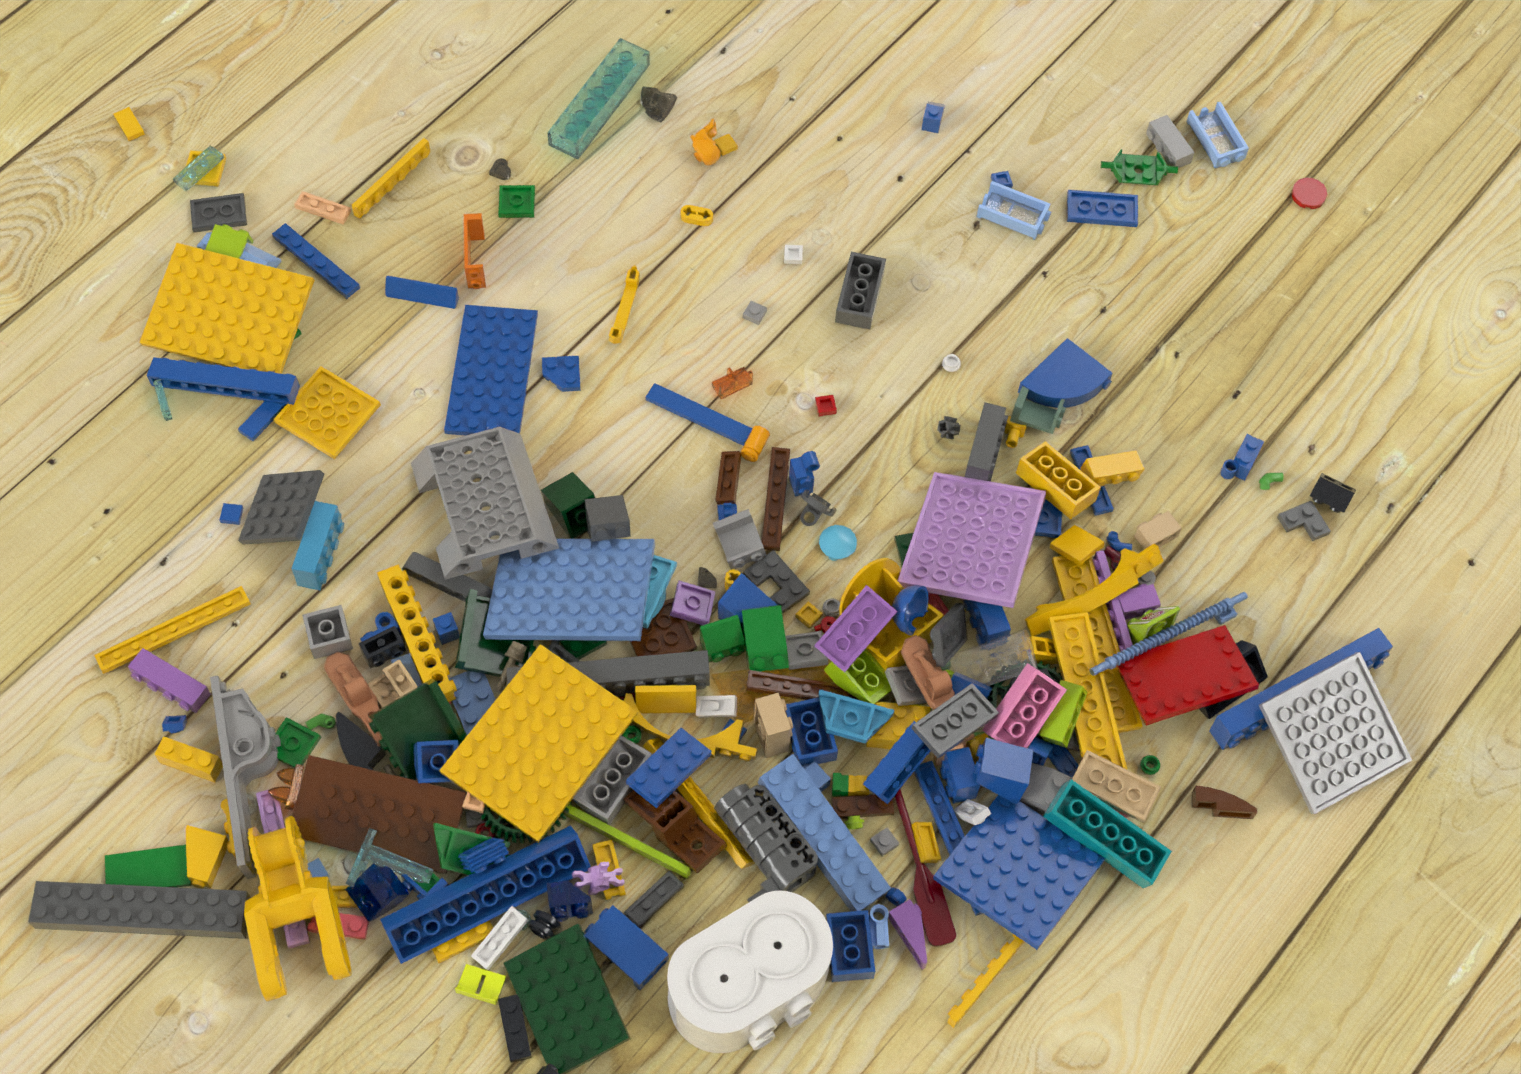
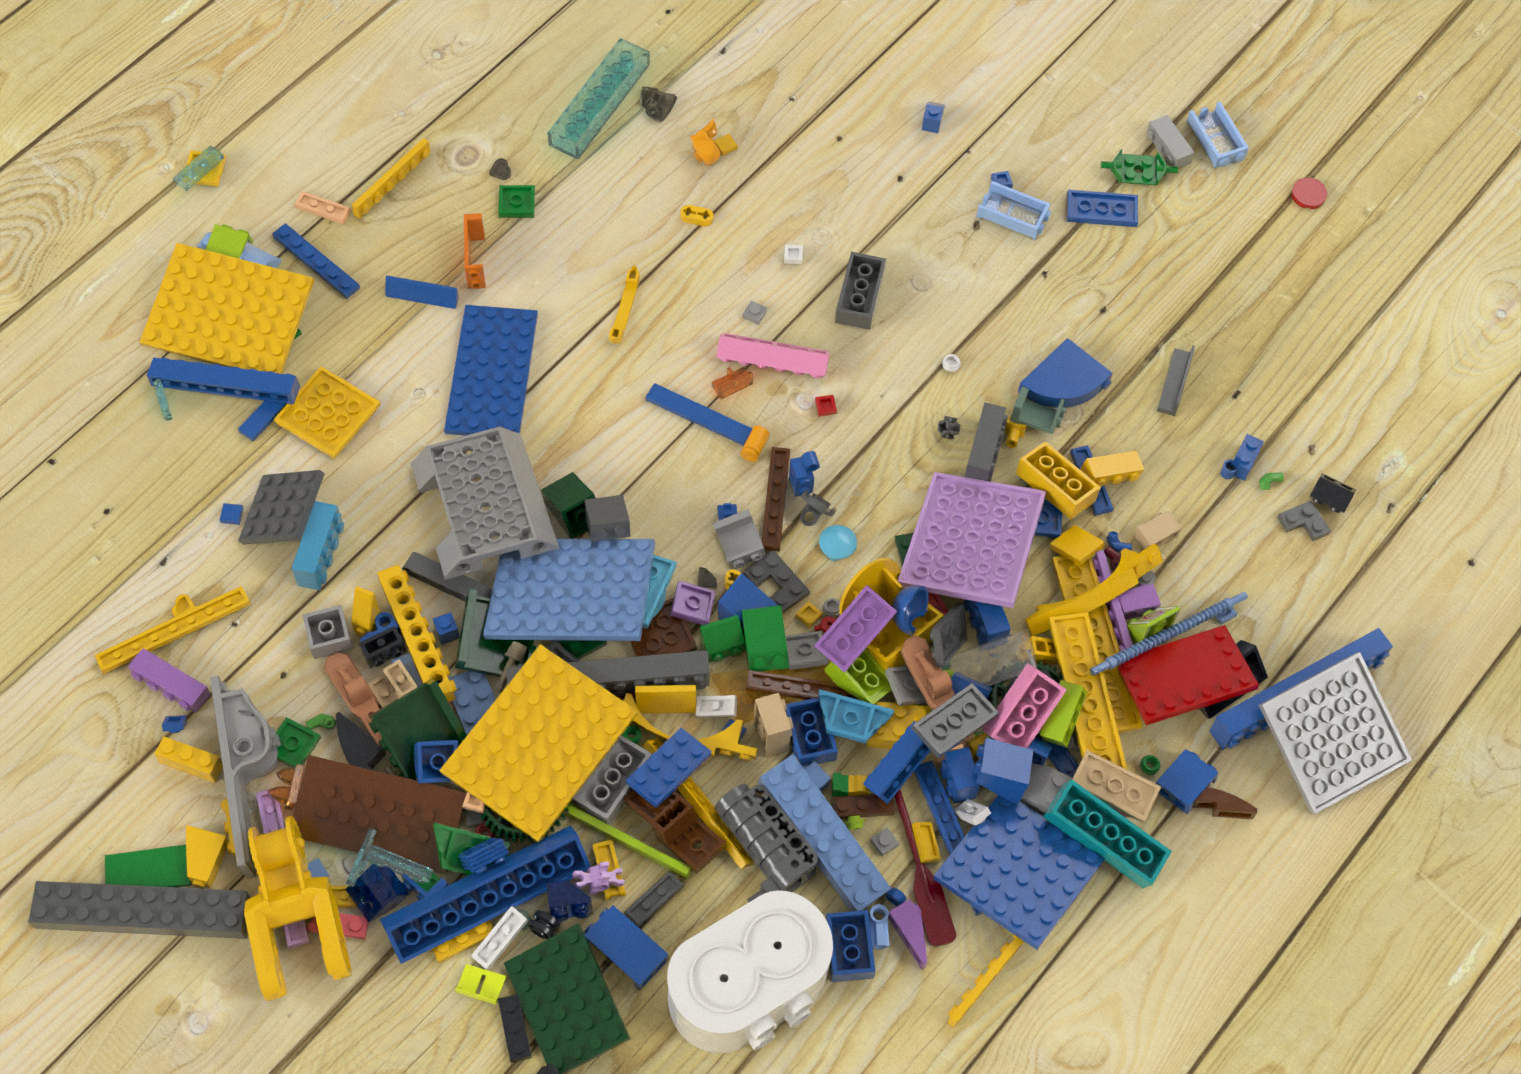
(128, 124): yellow tile -> none
(183, 604): none -> yellow tile
(218, 210): dark grey tile -> none
(364, 611): none -> yellow slope
(563, 372): blue plate -> none
(728, 477): reddish brown plate -> none
(773, 354): none -> bright pink brick
(1175, 381): none -> dark grey panel
(1186, 780): none -> blue panel

